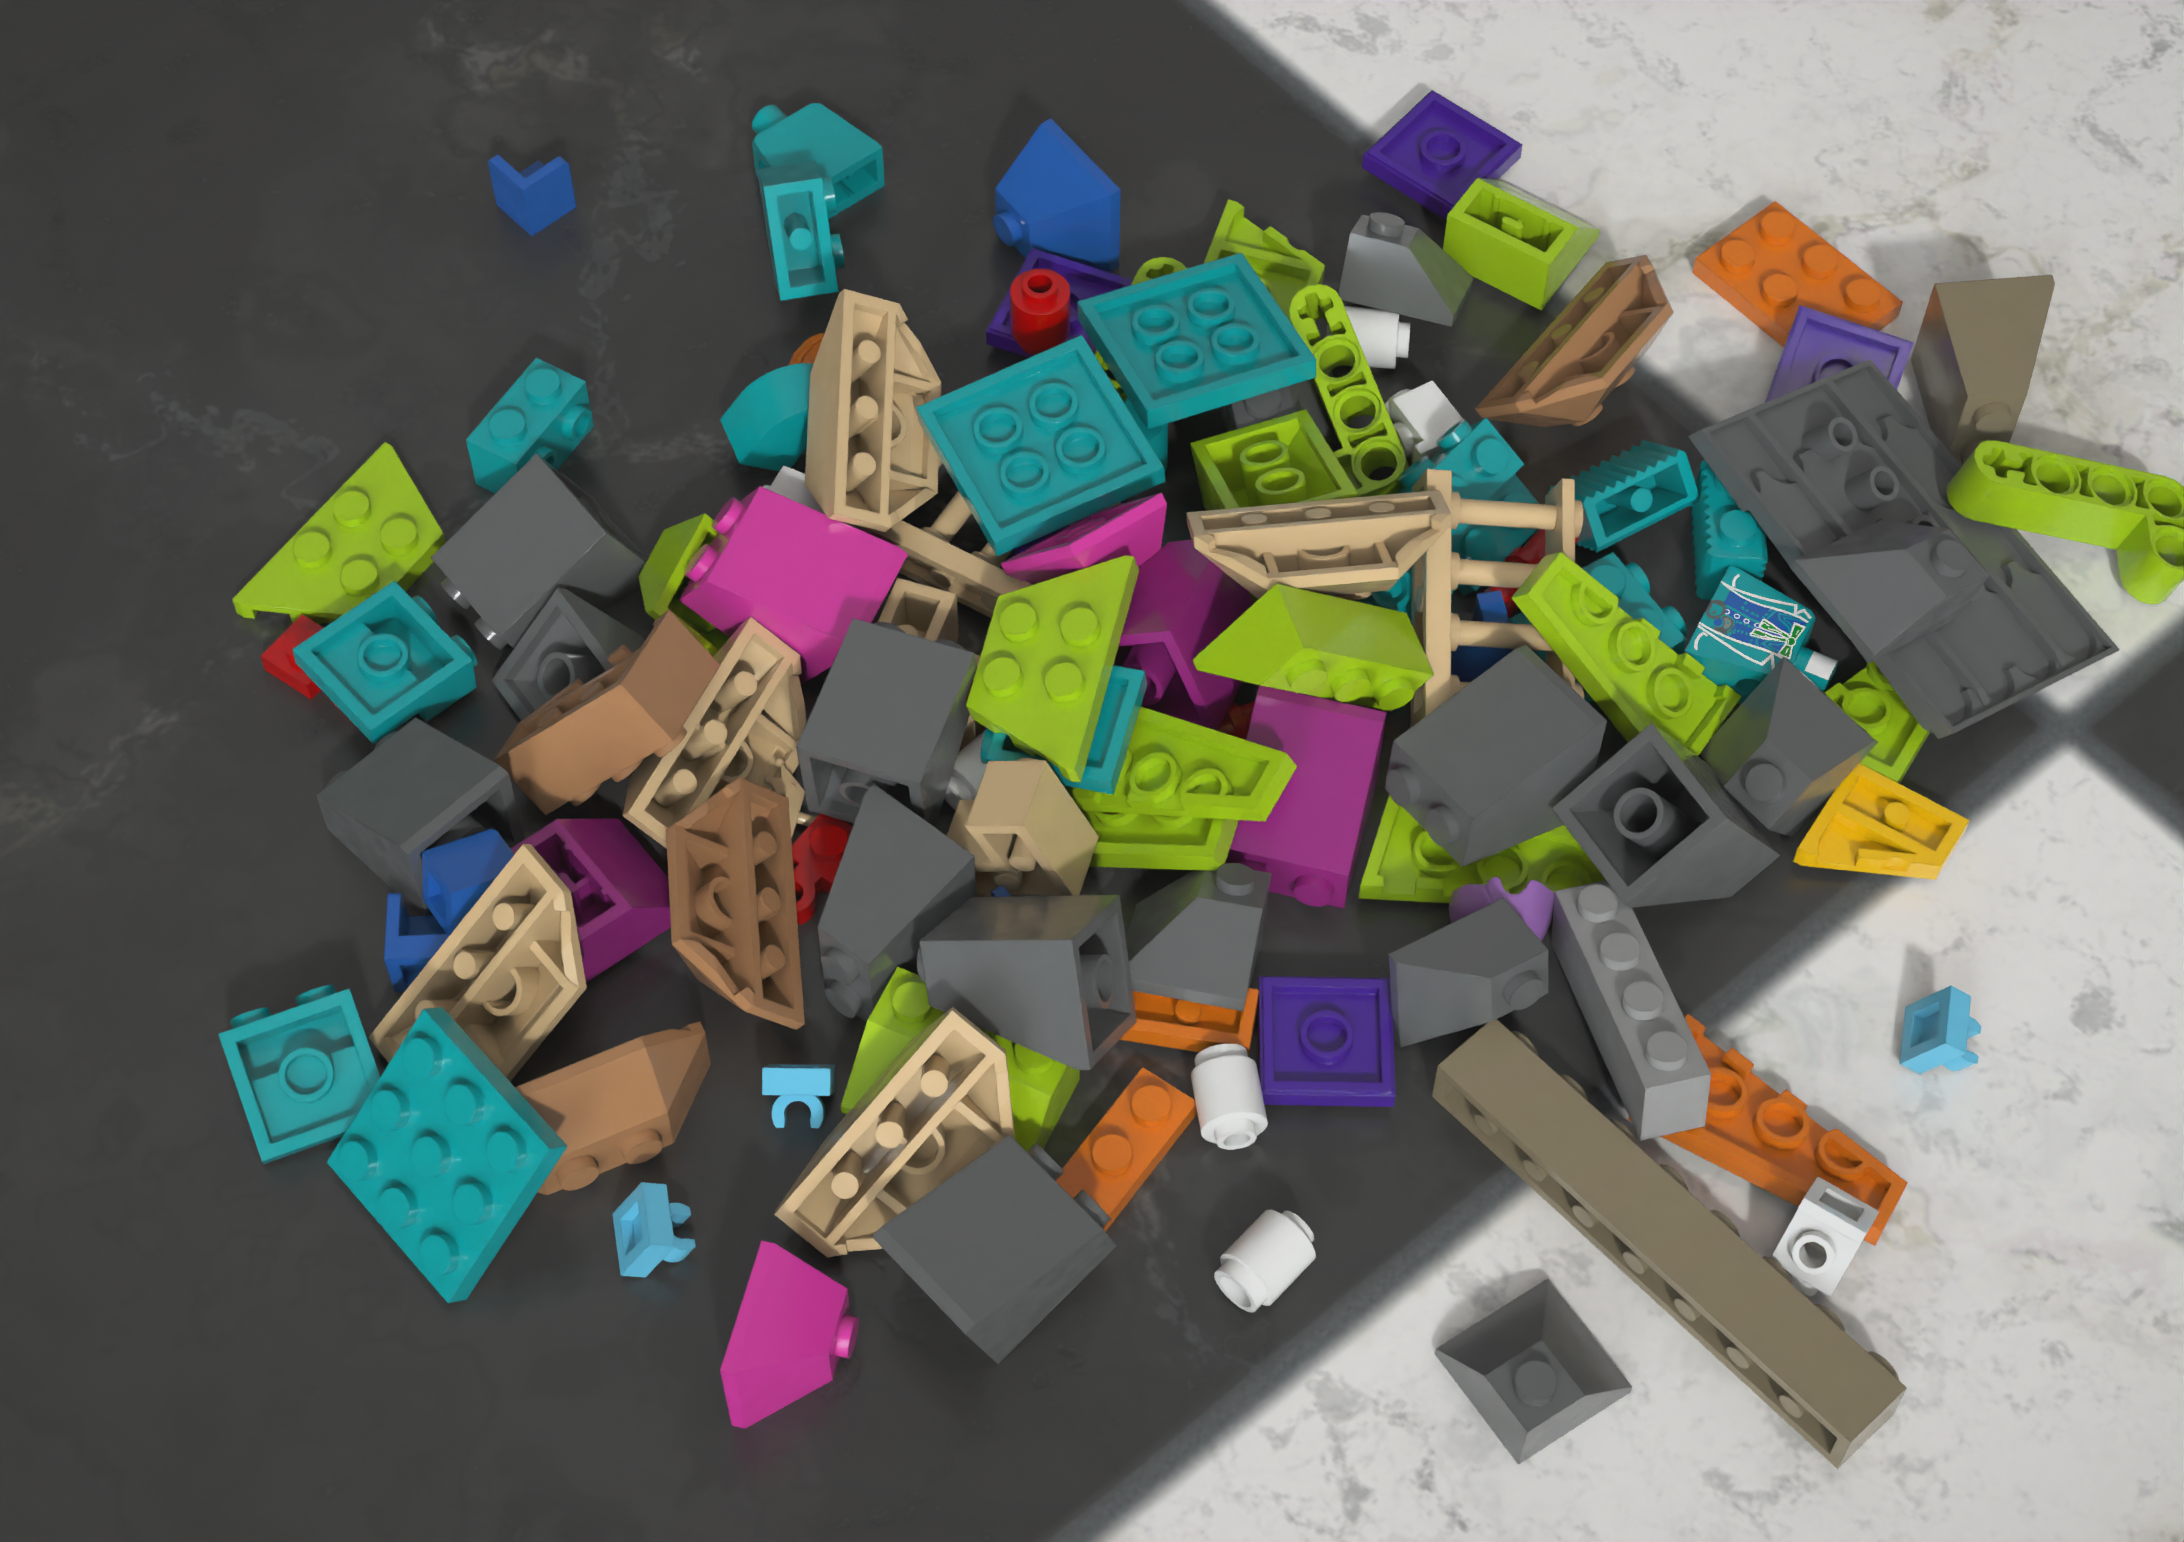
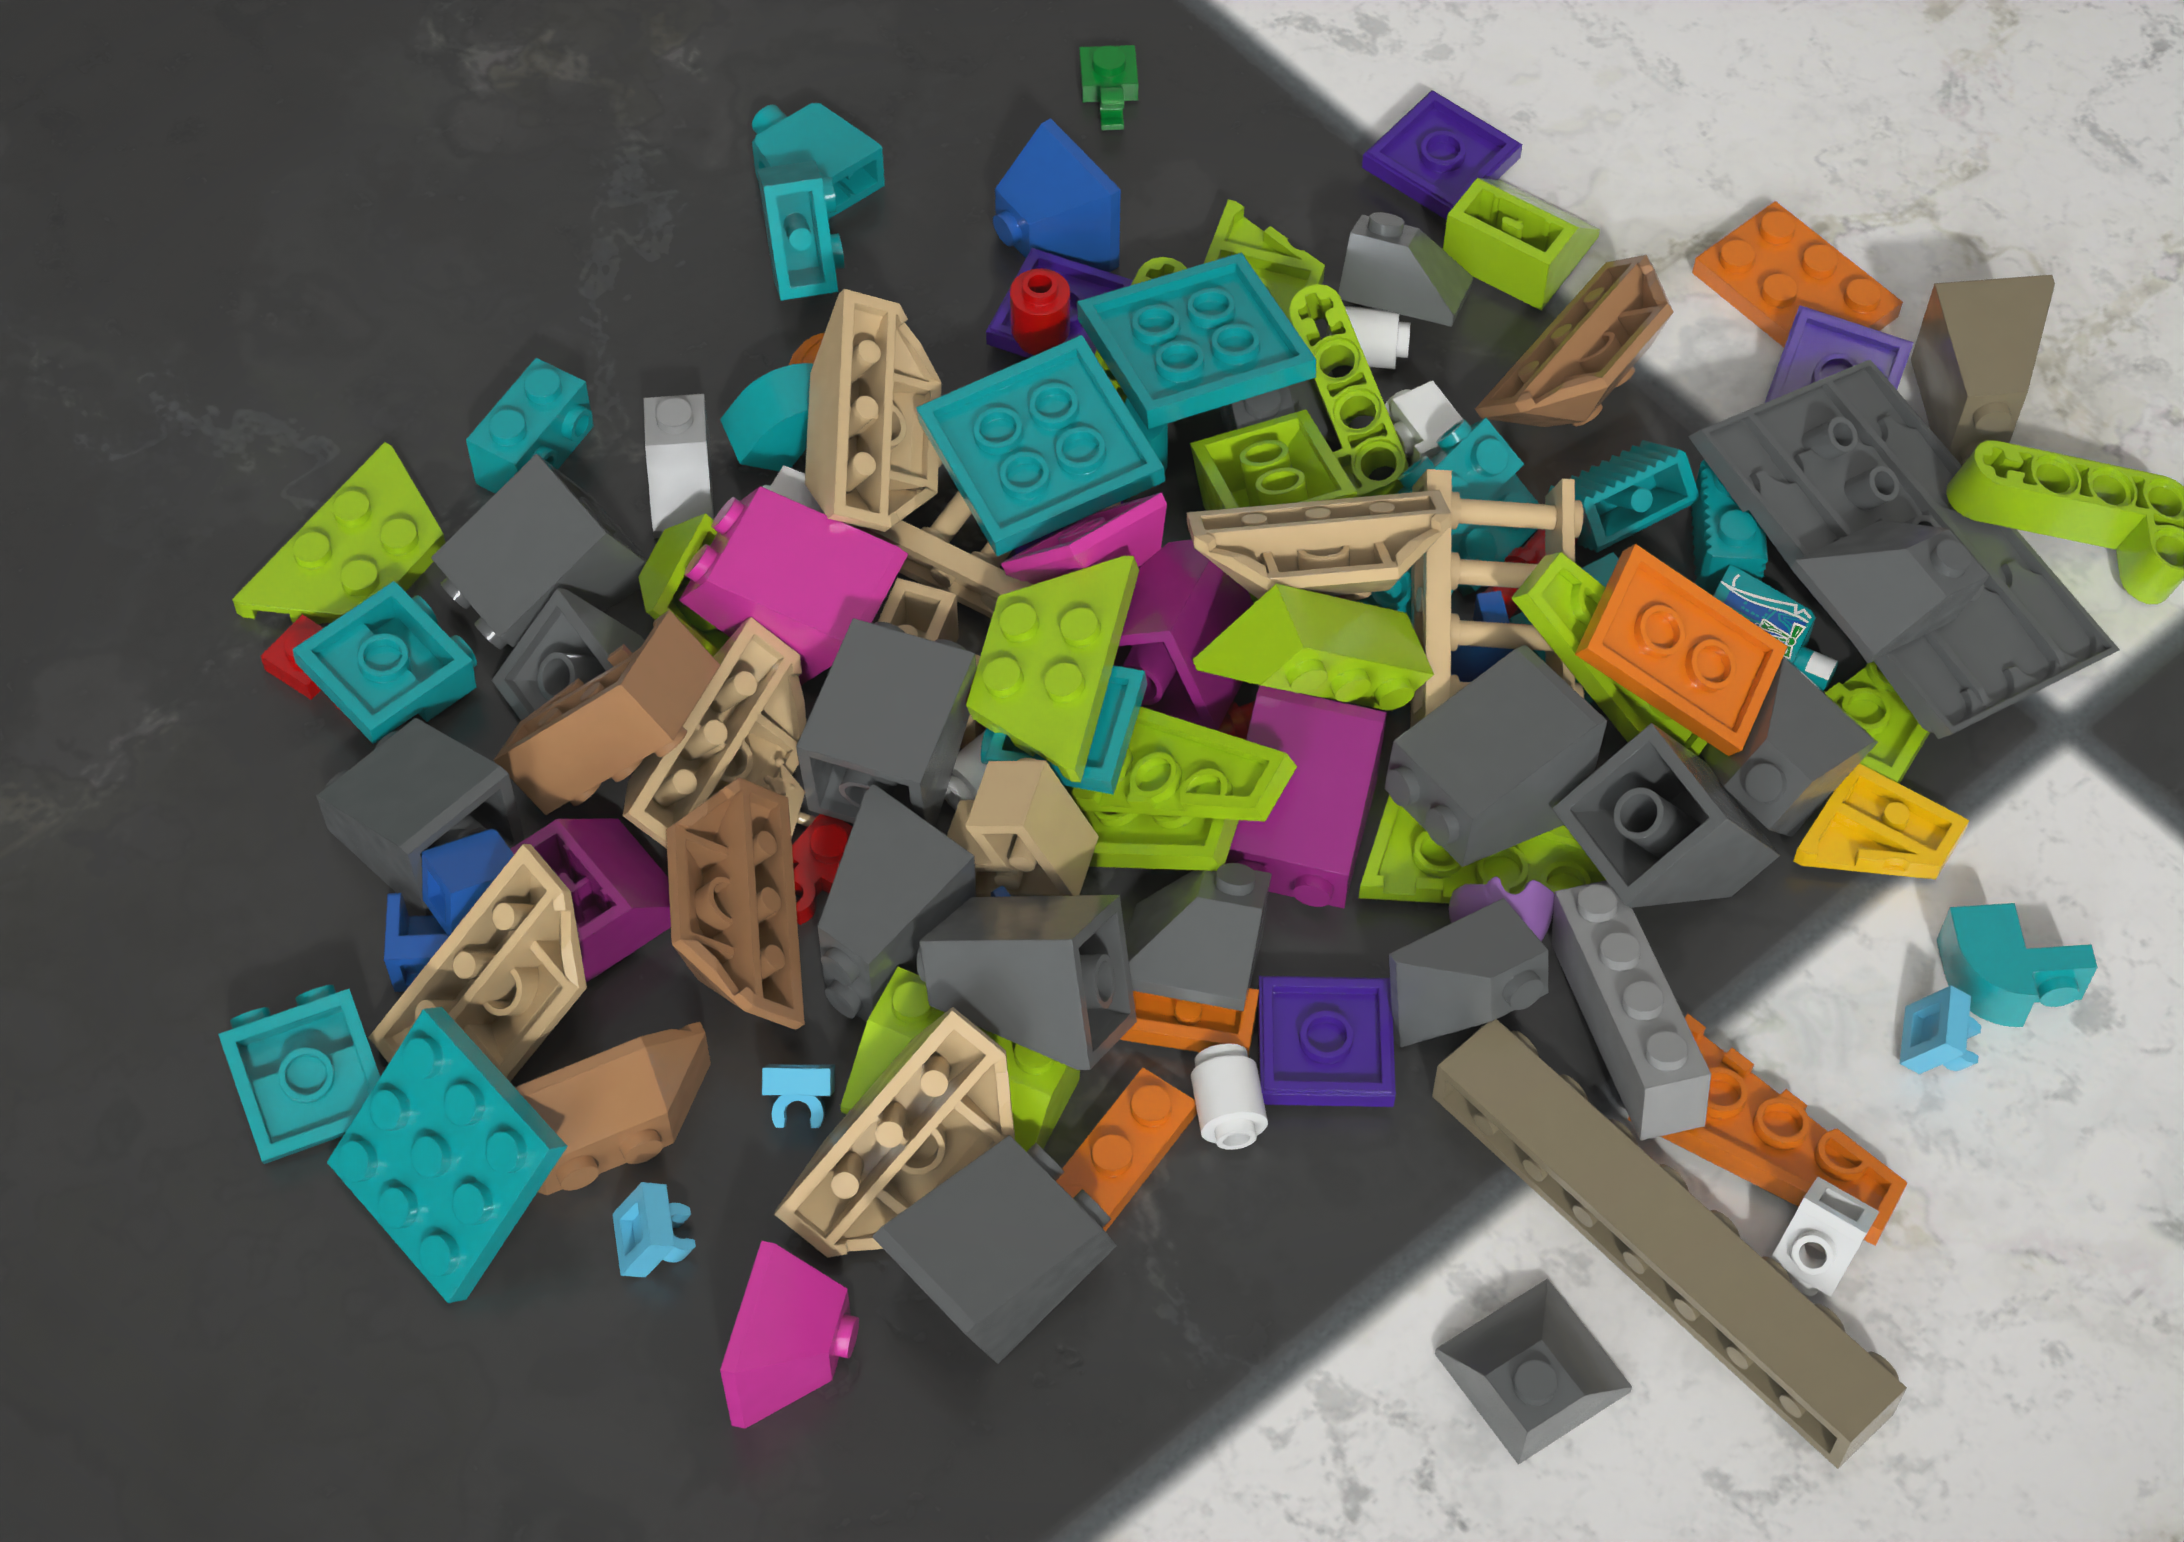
(535, 194): blue panel -> none
(677, 459): none -> light grey slope
(1109, 78): none -> green plate
(1265, 1260): white brick -> none
(1681, 650): none -> orange plate
(1989, 961): none -> teal brick

